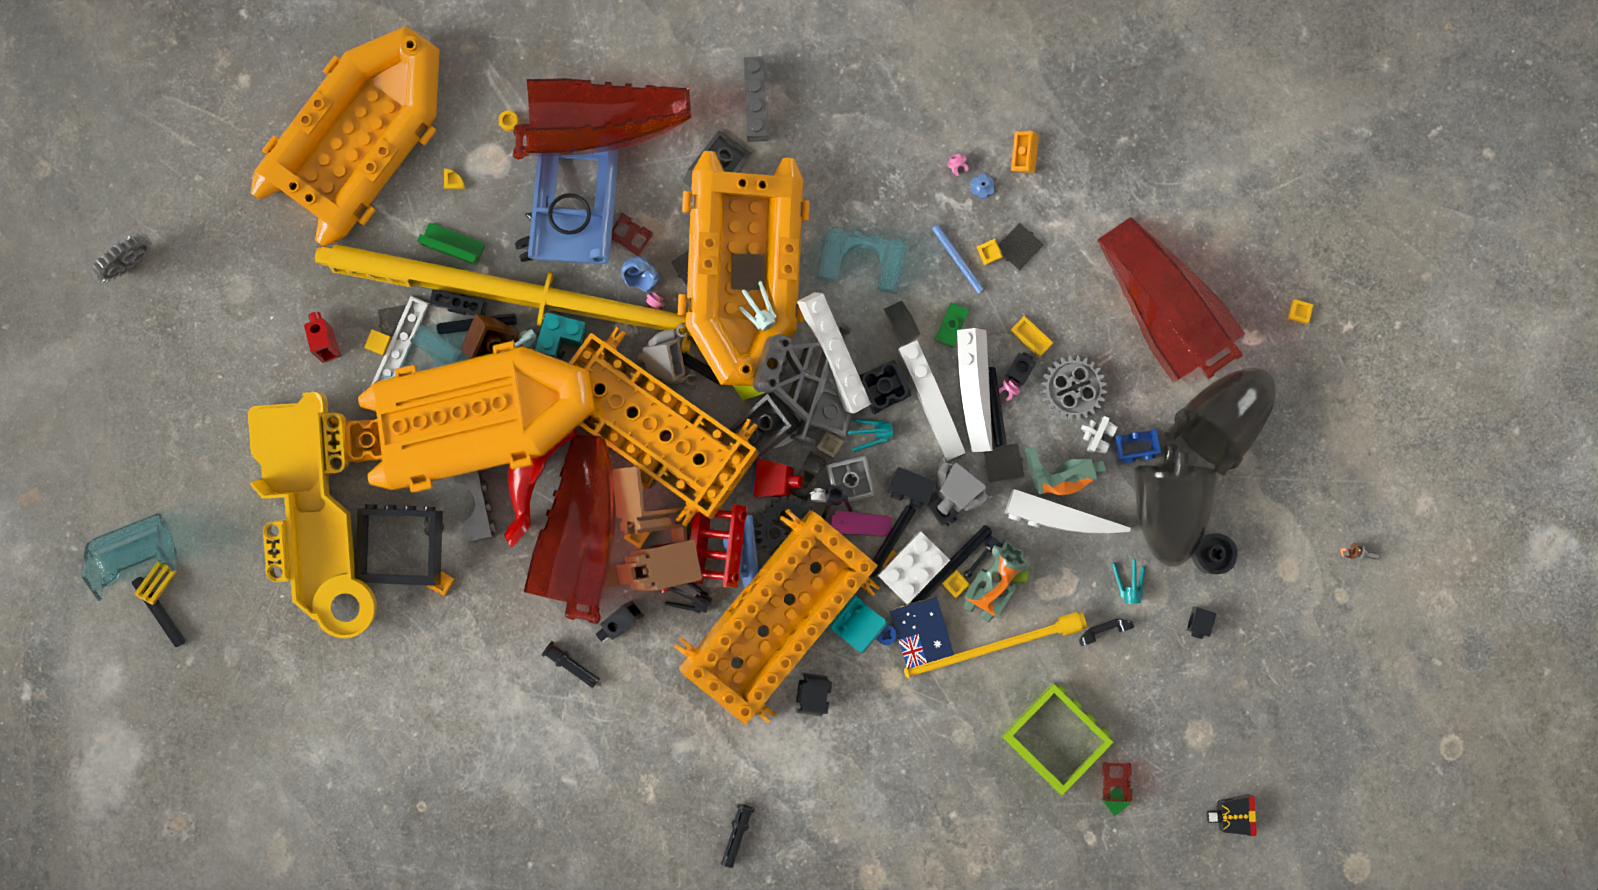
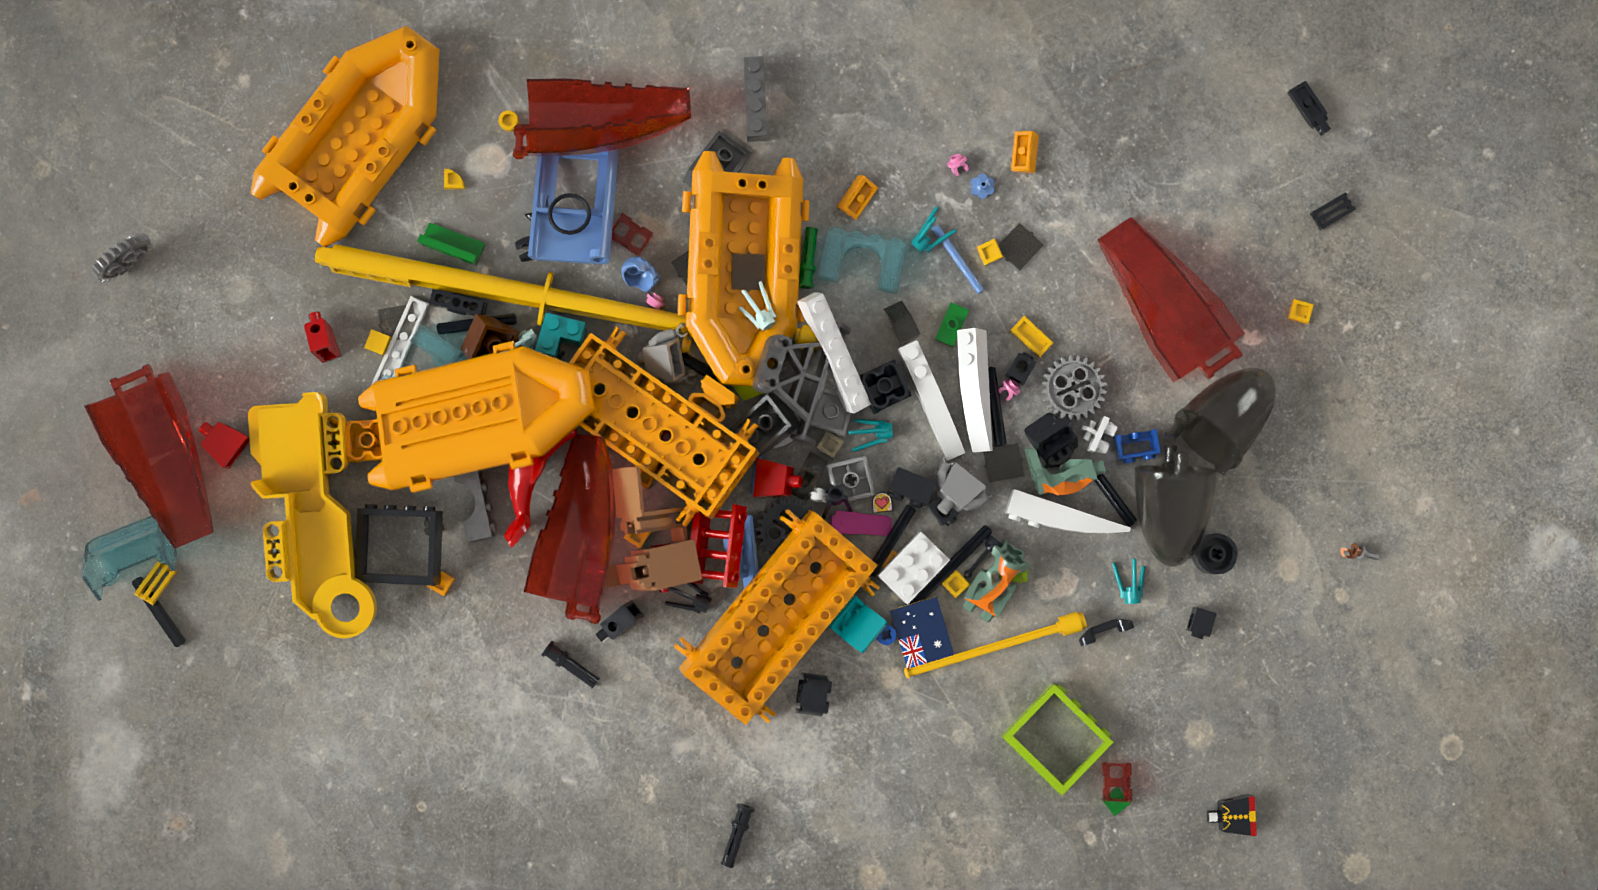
(156, 450): none -> clear red windscreen
(223, 443): none -> red torso
(713, 399): none -> light orange piece
(806, 335): none -> yellow head
(807, 266): none -> green pin
(857, 197): none -> light orange slope
(882, 503): none -> tile
(921, 240): none -> teal plant
(1052, 439): none -> black piece
(1115, 500): none -> black axle
(1310, 107): none -> black hinge
(1347, 202): none -> black tile

